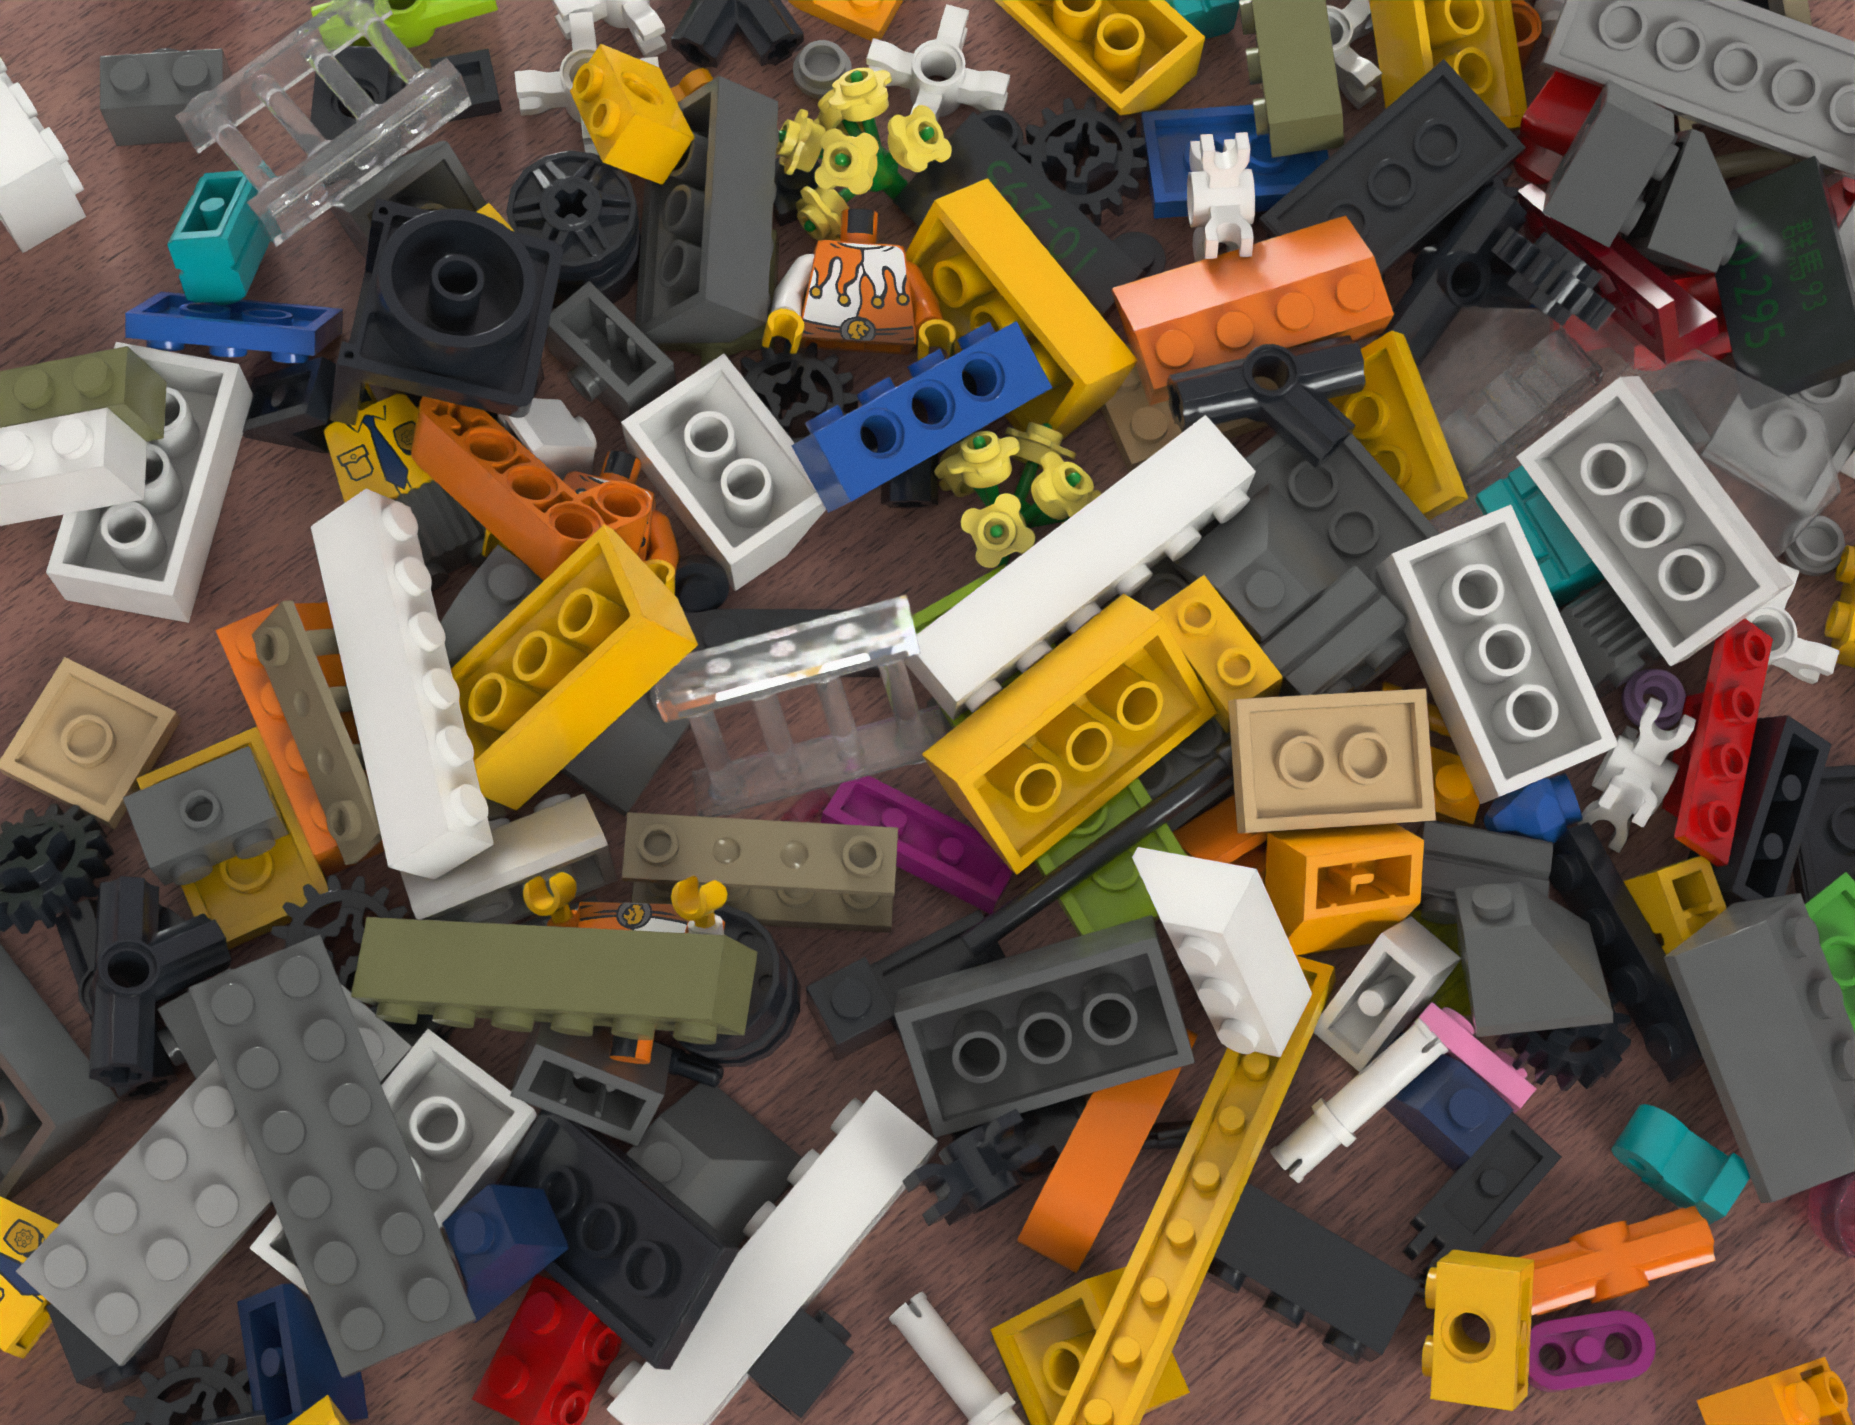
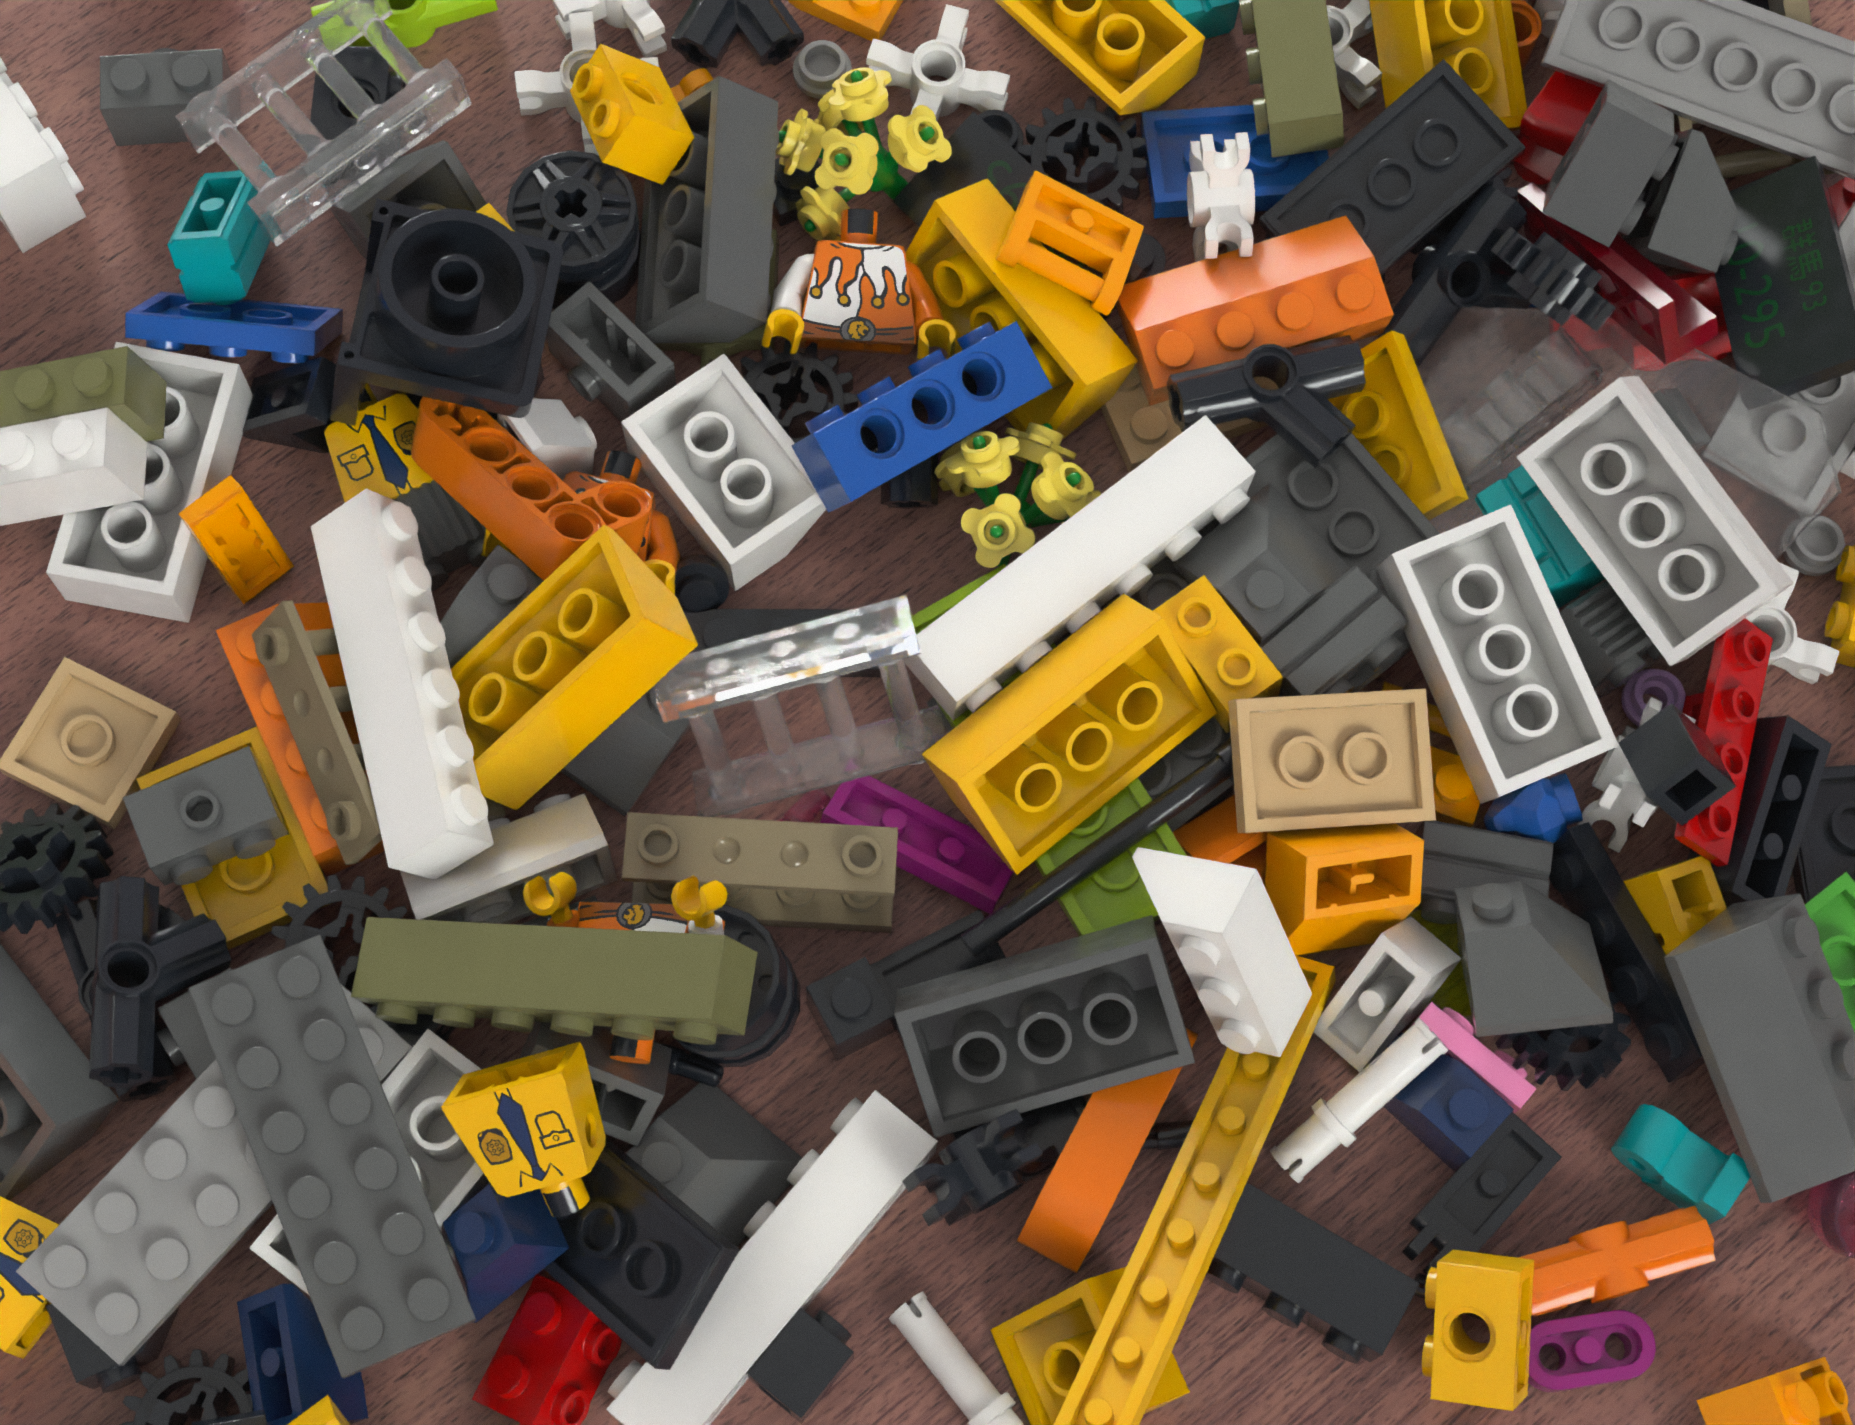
(236, 539): none -> light orange plate
(479, 82): black plate -> none
(532, 1125): none -> yellow torso
(1078, 229): none -> light orange plate
(1676, 764): none -> black brick

